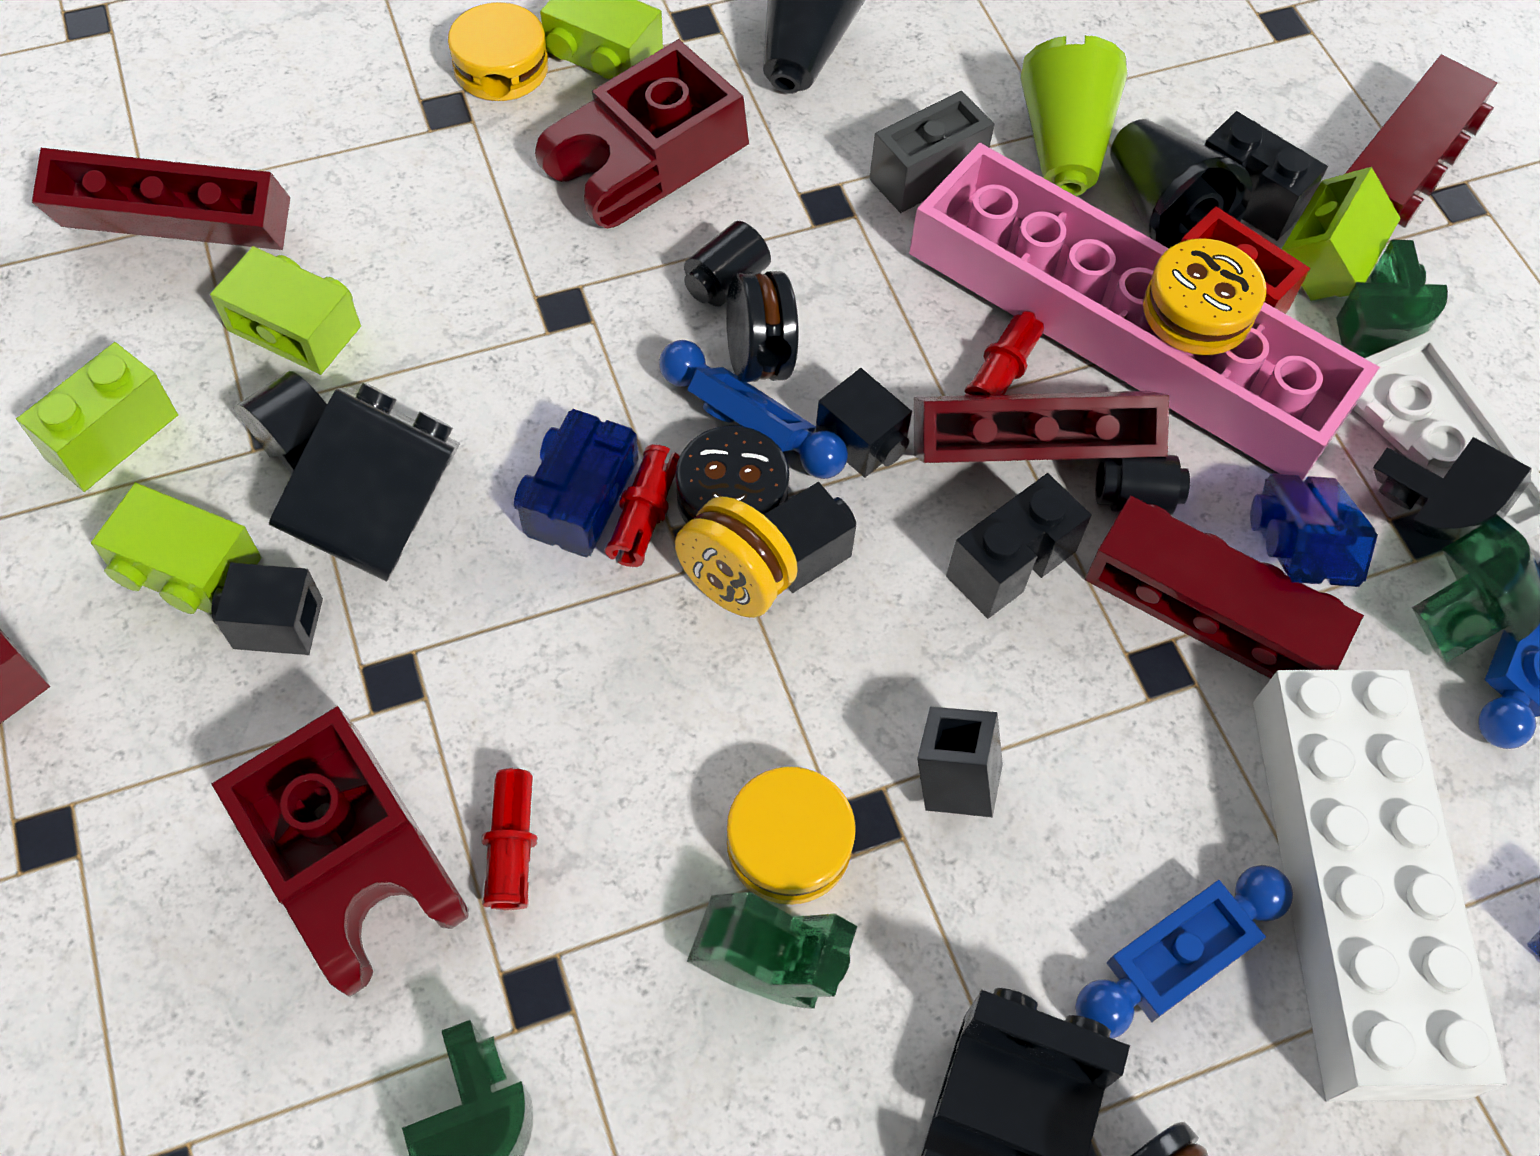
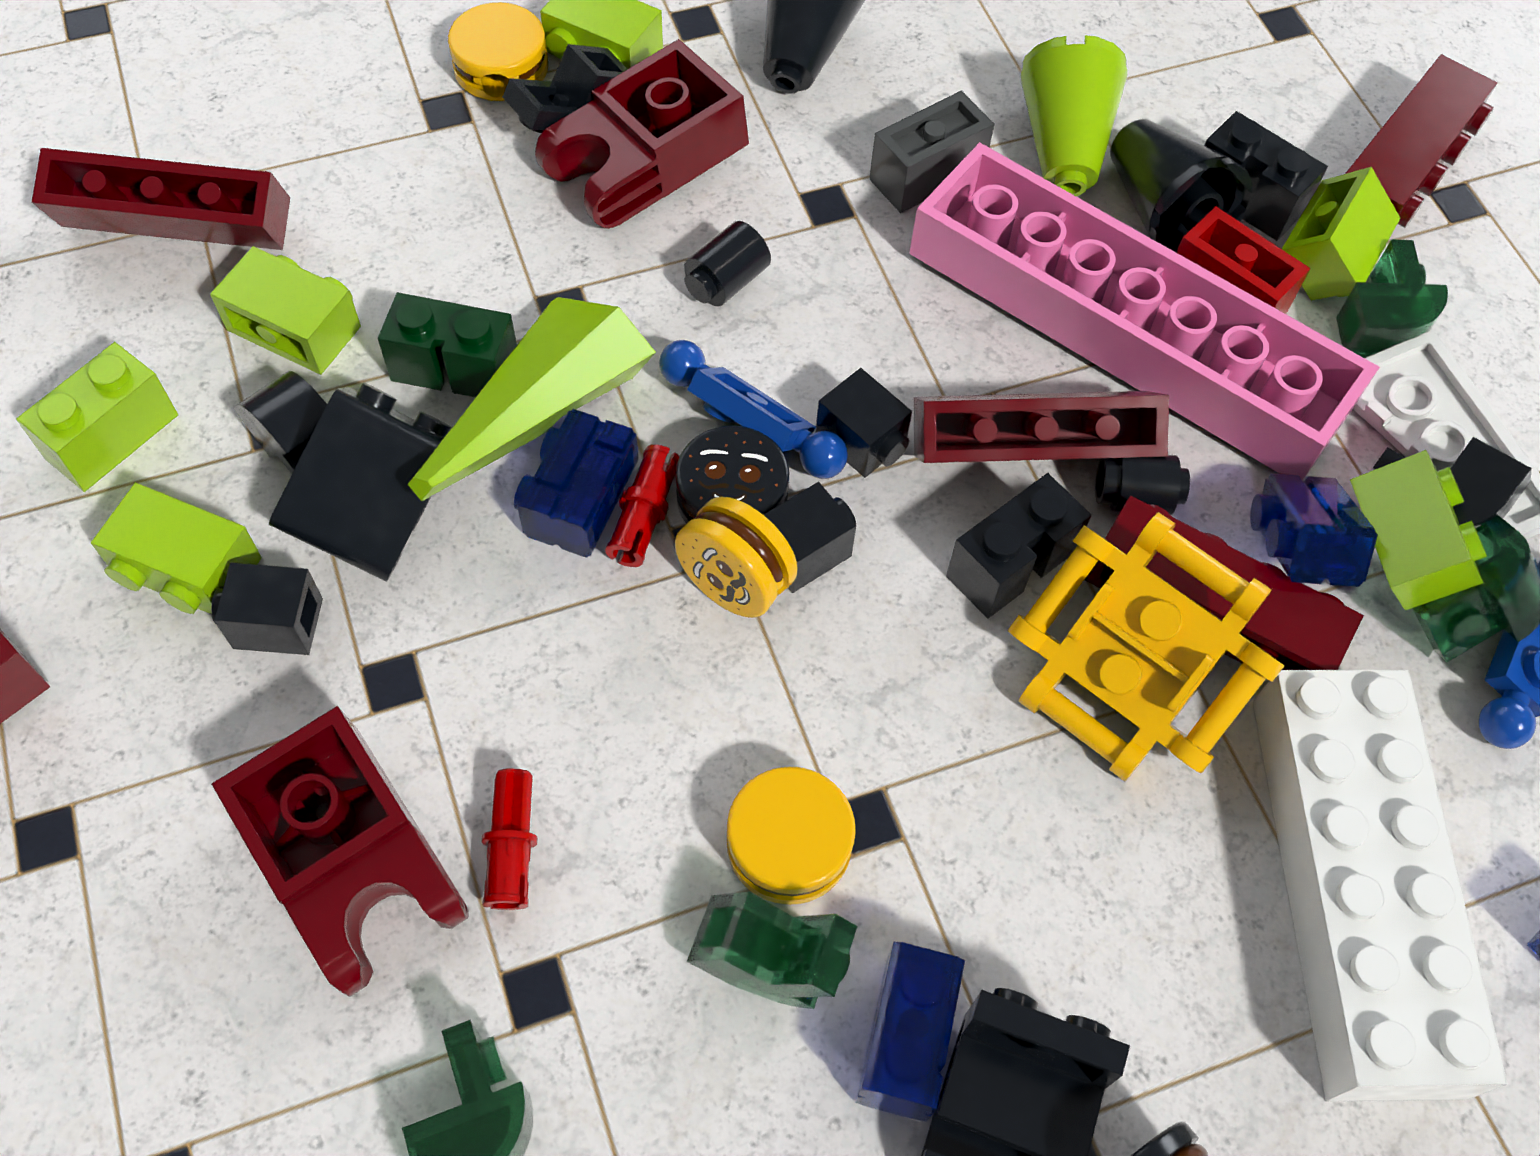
(469, 337): none -> dark green piece
(558, 366): none -> lime wedge
(578, 74): none -> black brick
(762, 326): black head -> none
(911, 1032): none -> clear blue brick
(960, 761): black brick -> none
(1007, 356): red axle -> none
(1144, 647): none -> yellow brick
(1186, 949): blue plate -> none
(1204, 296): yellow head -> none
(1417, 529): none -> lime brick

